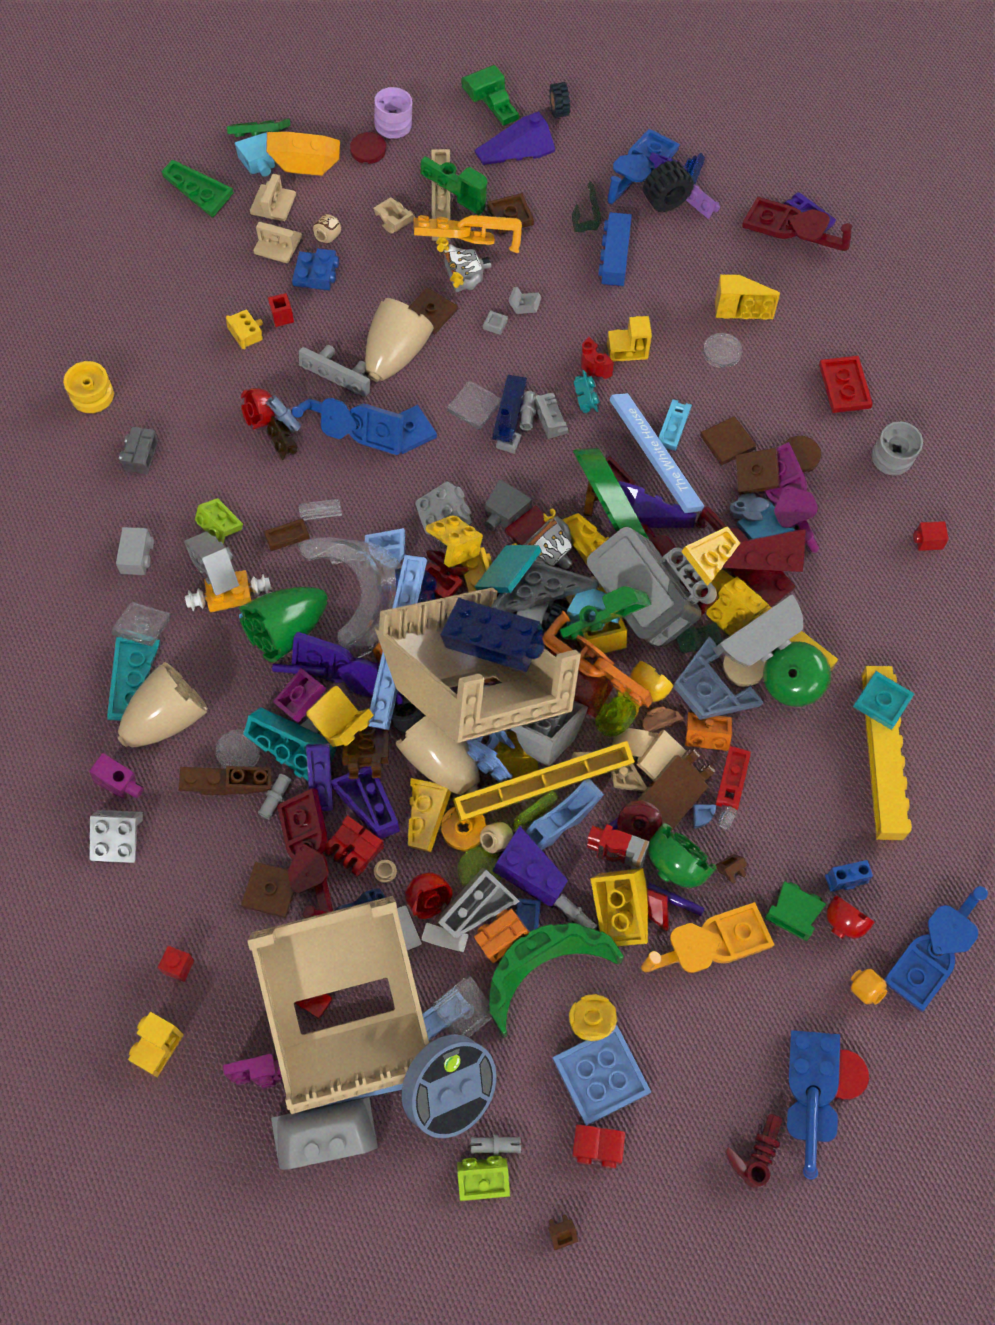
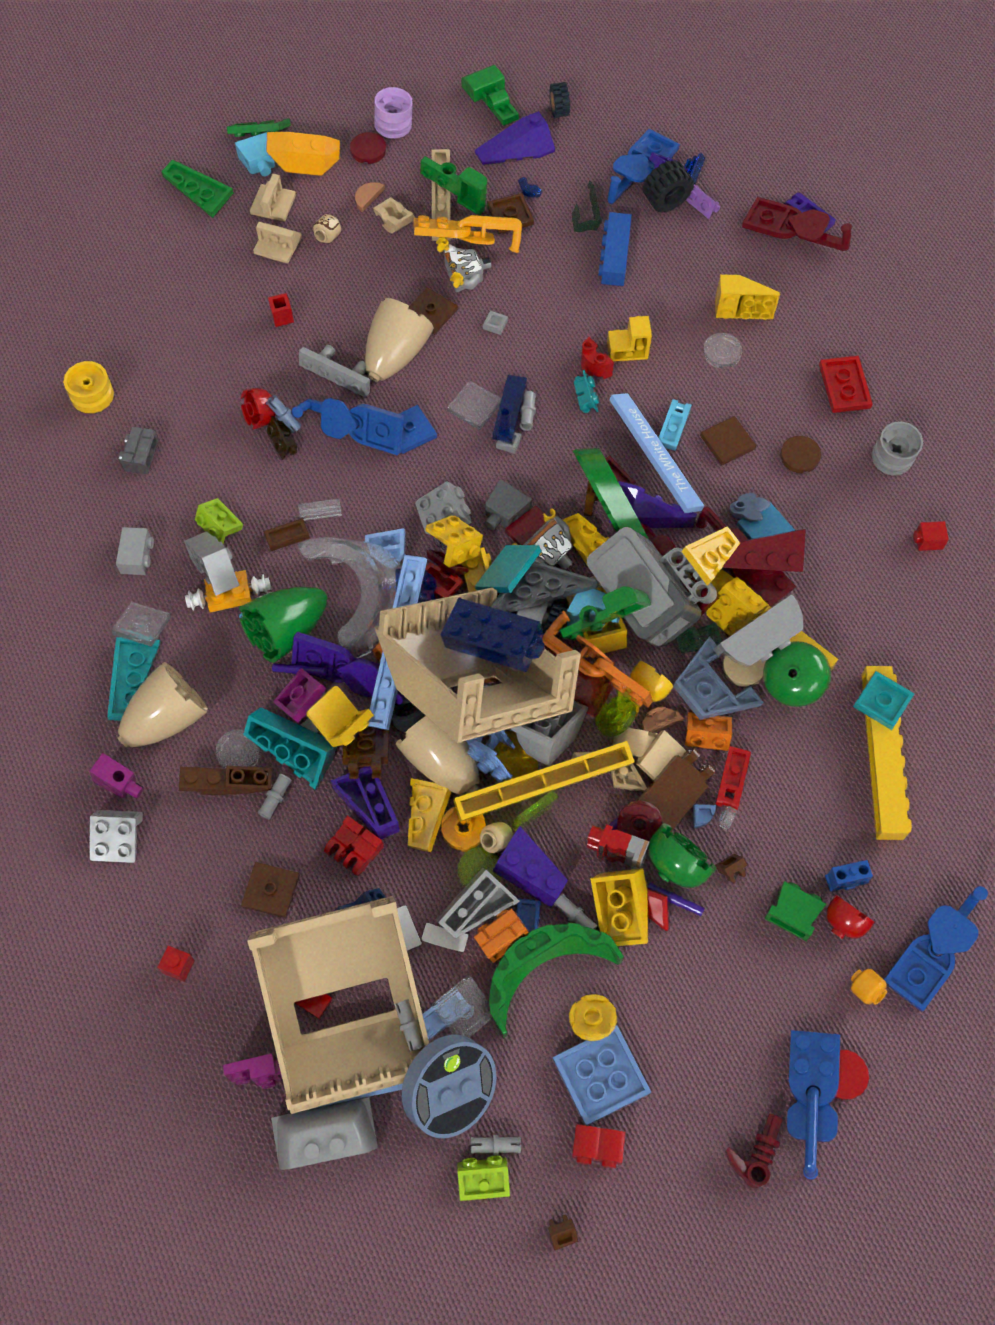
(156, 1044): yellow brick -> none
(244, 328): yellow piece -> none
(305, 842): dark red plate -> none
(316, 269): blue plate -> none
(320, 773): dark purple tile -> none
(367, 194): none -> nougat tile
(385, 871): tan plate -> none
(409, 1025): none -> light grey pin
(427, 894): red cylinder -> none
(524, 302): light grey bracket -> none
(528, 189): none -> clear blue arm
(550, 415): light grey hinge -> none
(564, 816): medium blue arch -> none
(719, 939): light orange plate -> none
(757, 471): reddish brown plate -> none
(792, 500): magenta plate -> none

